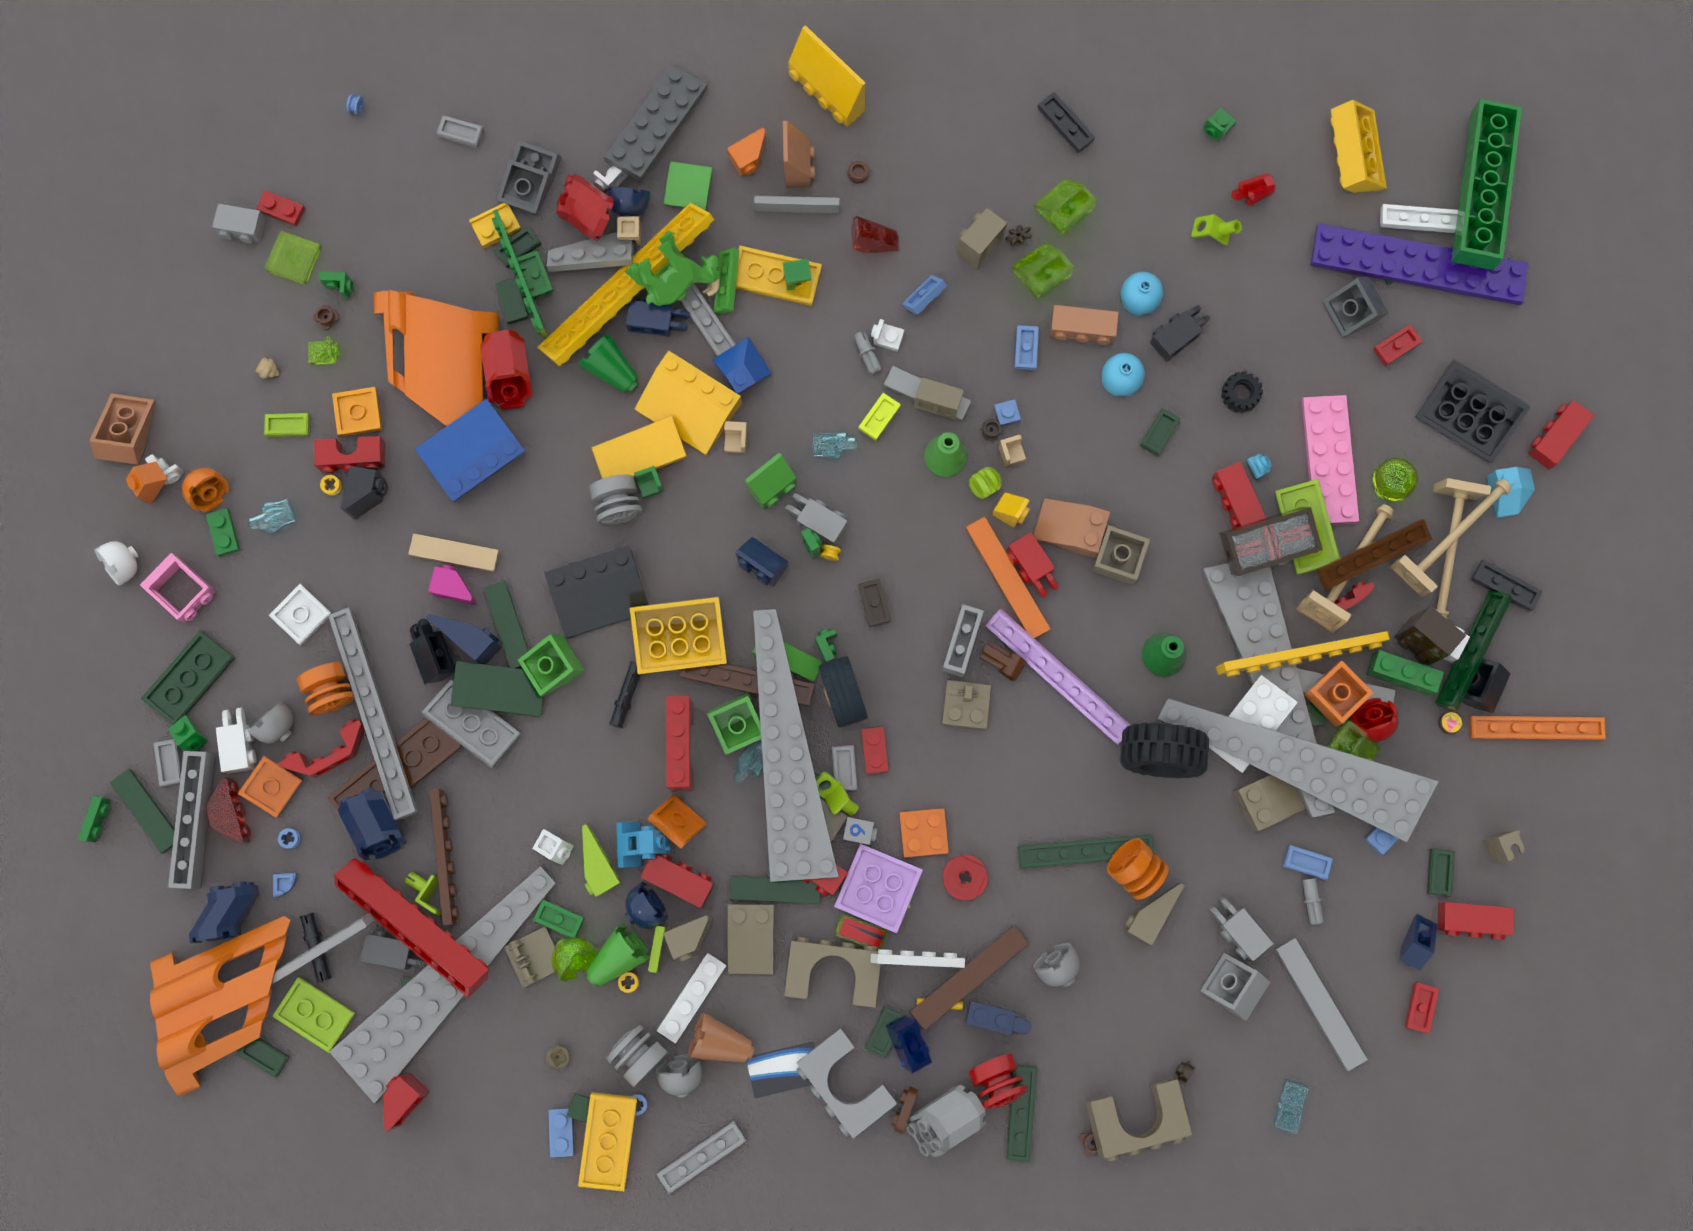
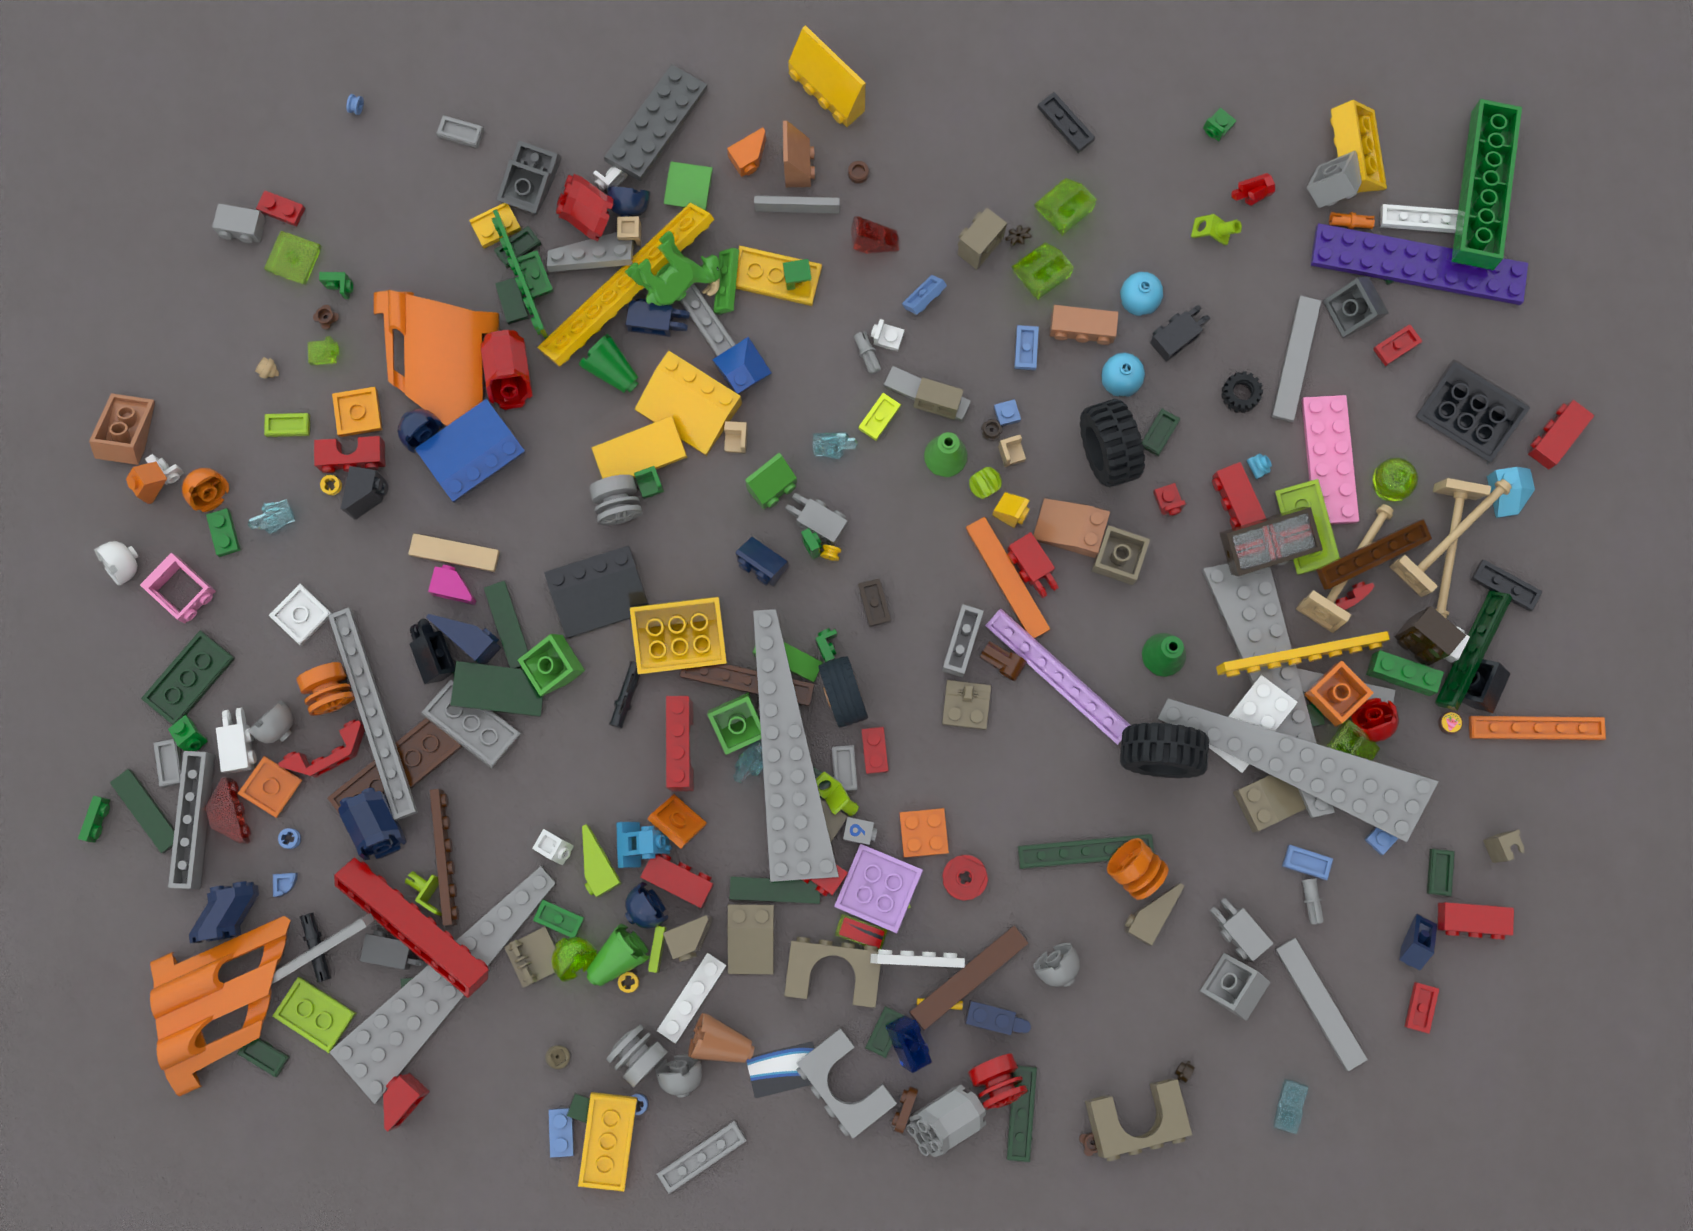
(417, 427): none -> dark blue cylinder
(1112, 443): none -> black tyre
(1169, 500): none -> red bracket
(1296, 359): none -> light grey tile
(1335, 180): none -> light grey slope
(1351, 220): none -> orange pin

